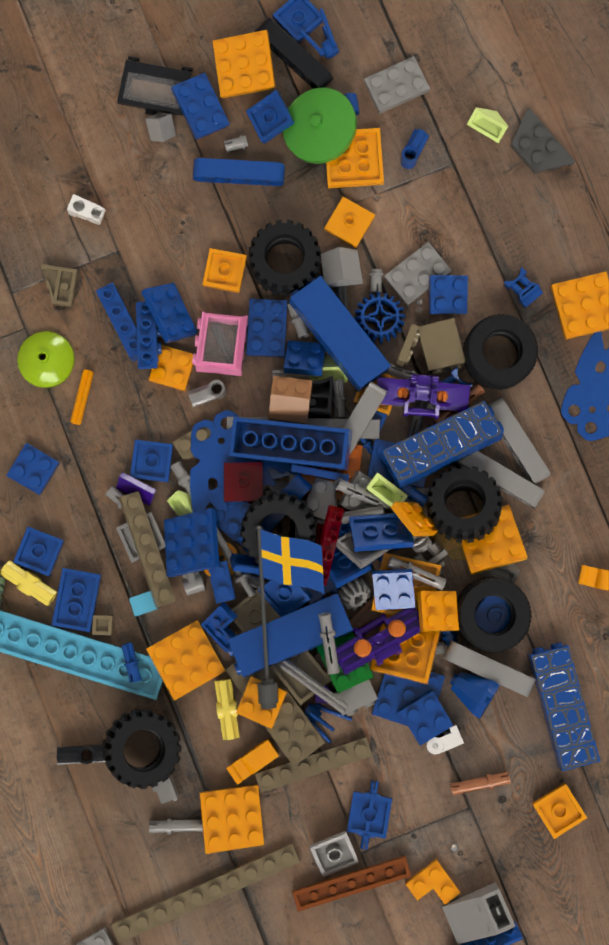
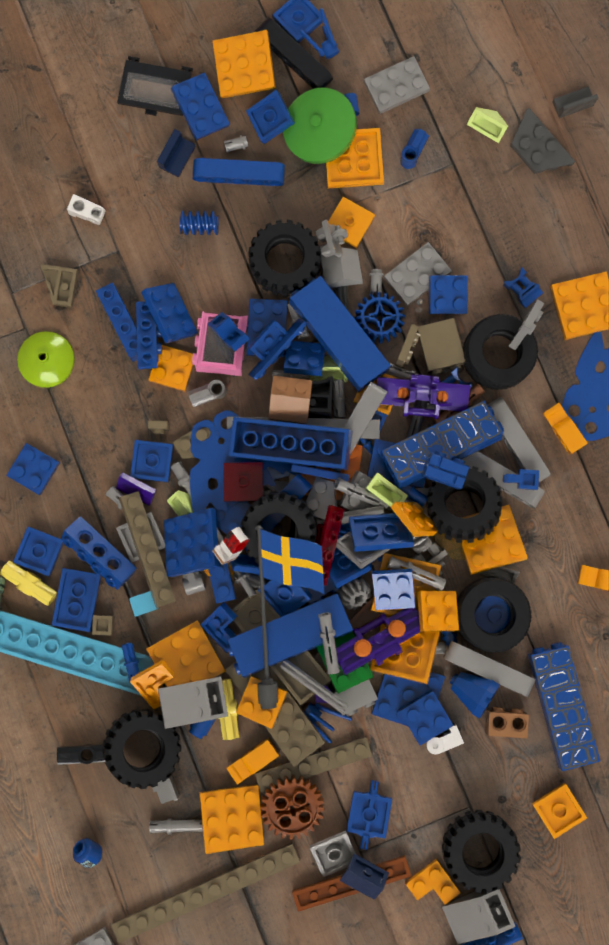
(81, 397): light orange axle -> none
(87, 853): none -> blue head
(96, 543): none -> blue brick
(150, 681): none -> light orange plate
(158, 427): none -> dark tan plate
(160, 127): light grey panel -> none
(175, 154): none -> dark blue panel
(193, 702): none -> light grey slope
(199, 223): none -> blue piece
(201, 728): none -> blue brick
(224, 270): light orange plate -> none
(228, 331): none -> blue slope
(231, 546): none -> leg
(271, 343): none -> blue bracket
(288, 790): none -> dark orange gear
(335, 238): none -> light grey hips
(365, 877): none -> dark blue panel
(445, 470): none -> blue brick
(481, 783): nougat pin -> none
(493, 874): none -> black tyre
(506, 728): none -> medium nougat brick
(525, 479): none -> blue plate
(528, 324): none -> light grey wing
(565, 429): none -> light orange piece
(574, 102): none -> dark grey panel

